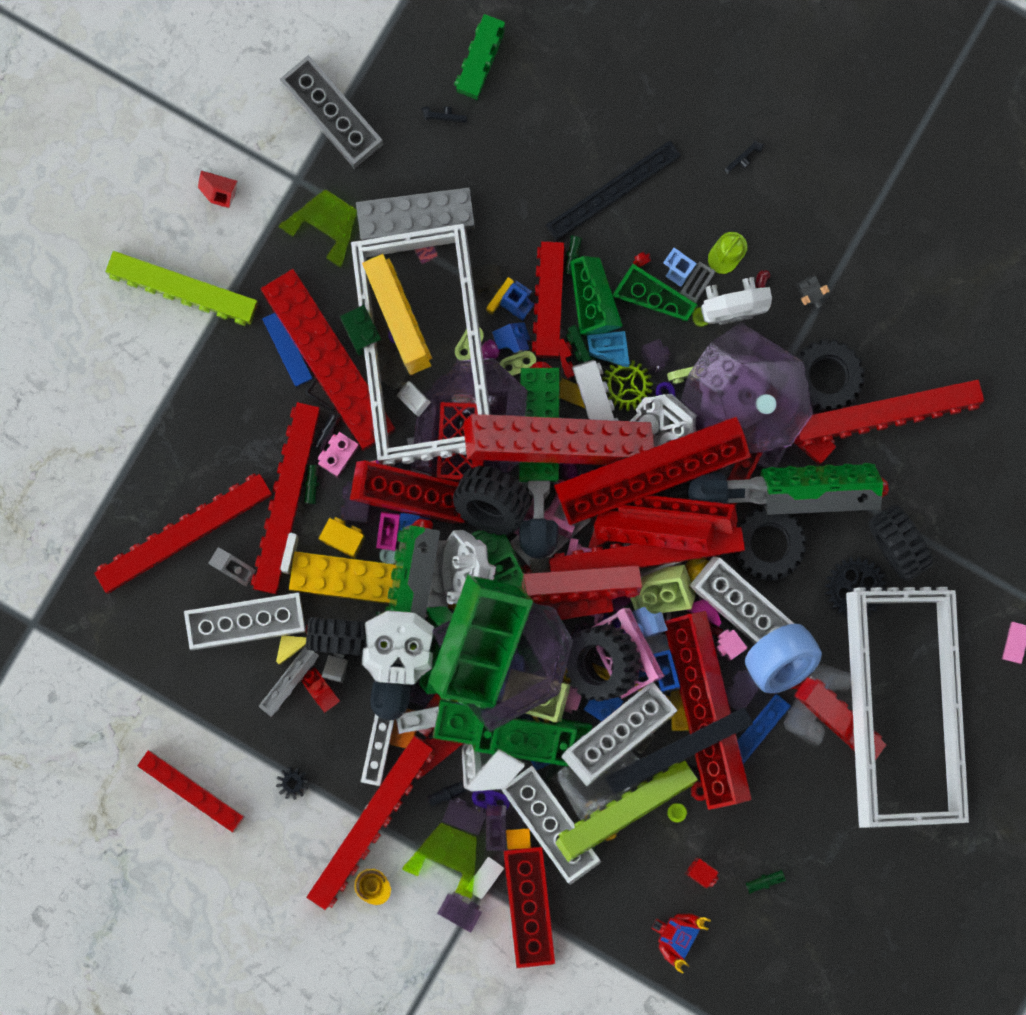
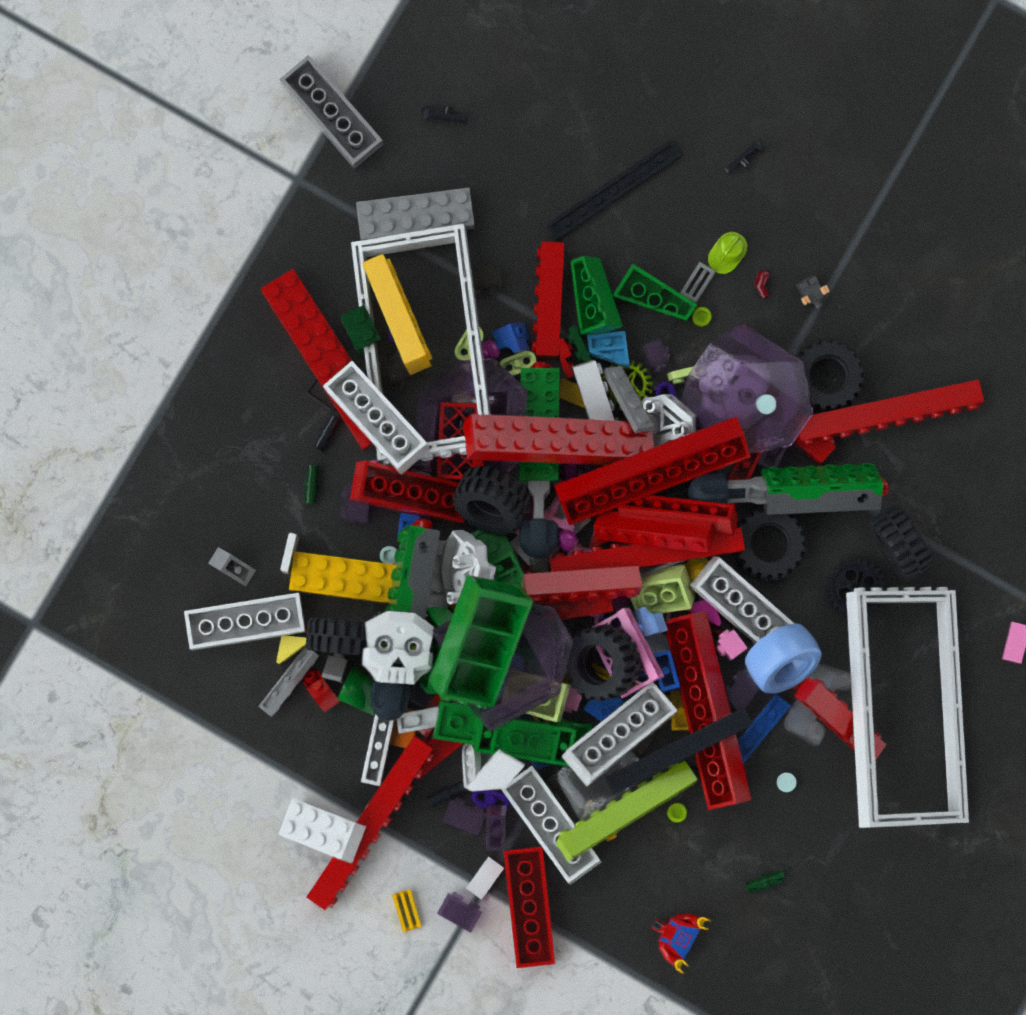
(181, 287): lime brick -> none
(182, 534): red brick -> none
(191, 791): red brick -> none
(217, 188): red slope -> none
(286, 498): red brick -> none
(286, 779): black gear -> none
(288, 351): blue tile -> none
(322, 830): none -> white brick
(329, 216): clear neon green wing -> none
(338, 454): bright pink brick -> none
(342, 537): yellow brick -> none
(357, 690): none -> green brick
(372, 886): yellow piece -> none
(376, 417): none -> white brick
(388, 531): dark pink slope -> none
(411, 926): none -> yellow tile
(413, 398): white tile -> none
(426, 254): clear tile -> none
(452, 850): clear neon green wing -> none
(481, 56): green wedge -> none
(495, 302): yellow tile -> none
(517, 300): blue brick -> none
(518, 838): light orange panel -> none
(567, 540): none -> magenta piece
(573, 253): dark green pin -> none
(628, 399): none -> light grey plate
(641, 259): red plate -> none
(680, 266): light blue brick -> none
(695, 795): red plate -> none
(702, 873): red brick -> none
(737, 304): white brick -> none
(786, 782): none -> light aqua tile

